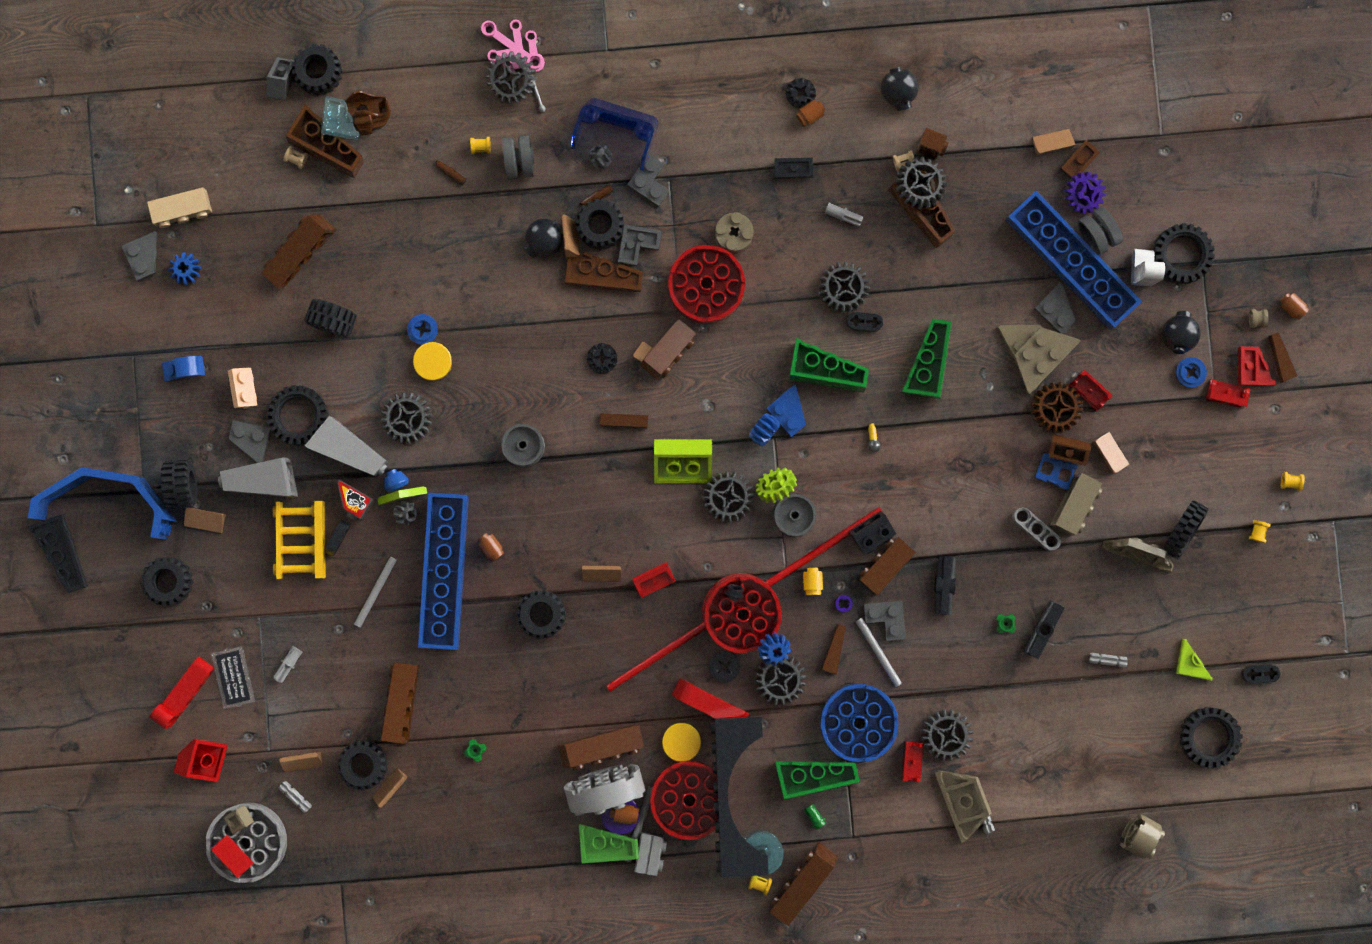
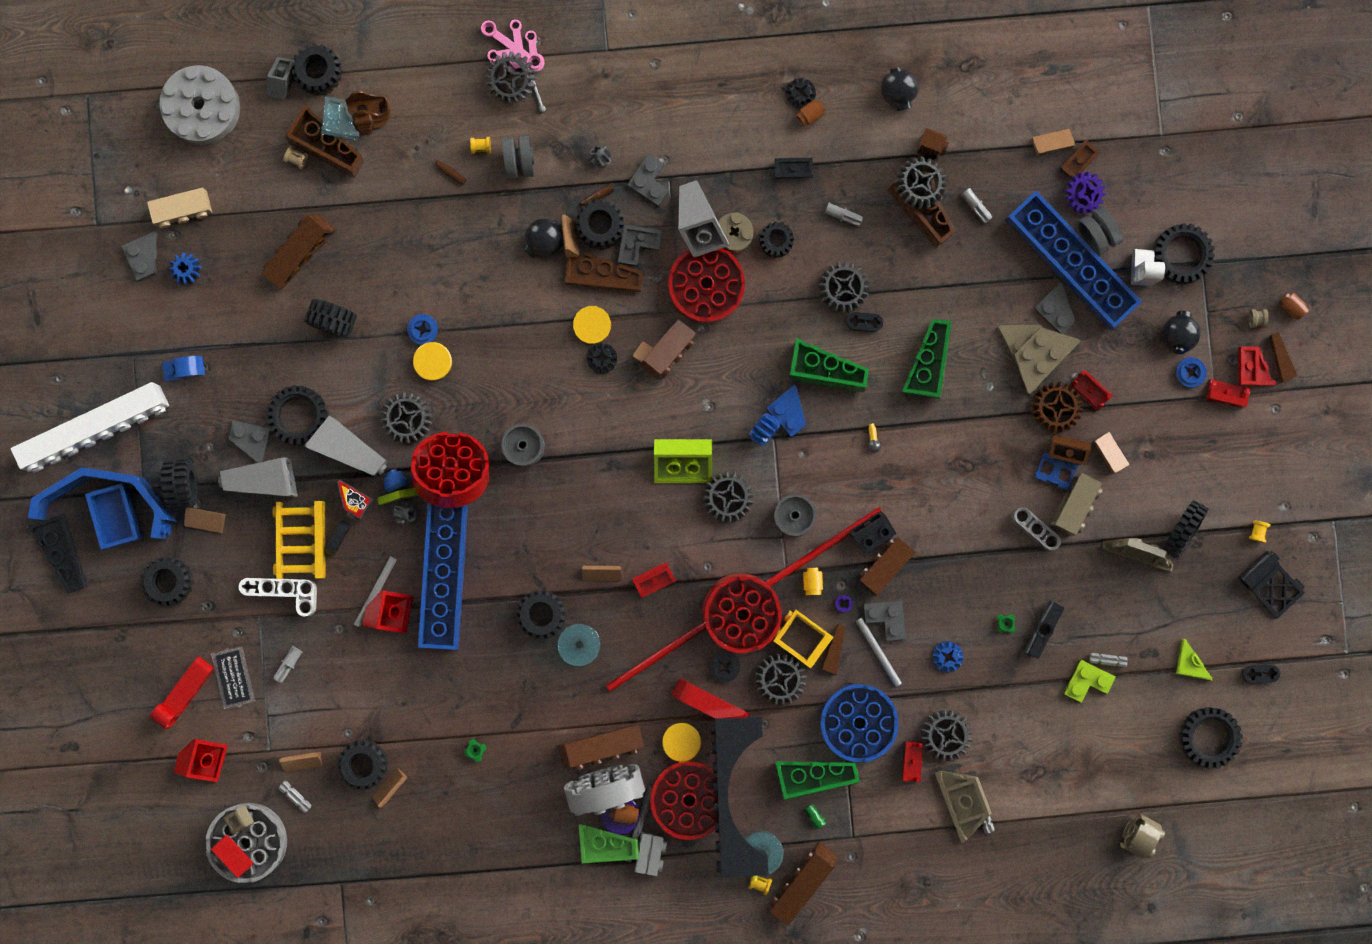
(90, 427): none -> white brick
(114, 516): none -> blue piece
(188, 89): none -> light grey brick
(242, 388): light nougat bracket -> none
(277, 590): none -> white beam
(388, 612): none -> red slope
(400, 703): reddish brown wedge -> none
(450, 469): none -> red brick
(490, 547): dark orange brick -> none
(574, 655): none -> clear light blue wheel
(592, 325): none -> yellow tile
(624, 420): reddish brown piece -> none
(642, 124): clear blue windscreen -> none
(698, 222): none -> light grey slope
(734, 592): black plate -> none
(776, 228): none -> black tyre
(776, 485): lime gear -> none
(777, 655): blue gear -> none
(817, 650): none -> yellow window
(897, 160): tan bush -> none
(945, 585): black piece -> none
(947, 647): none -> blue gear
(976, 205): none -> light grey axle
(1086, 676): none -> lime plate
(1264, 570): none -> black piece
(1292, 481): yellow bush -> none

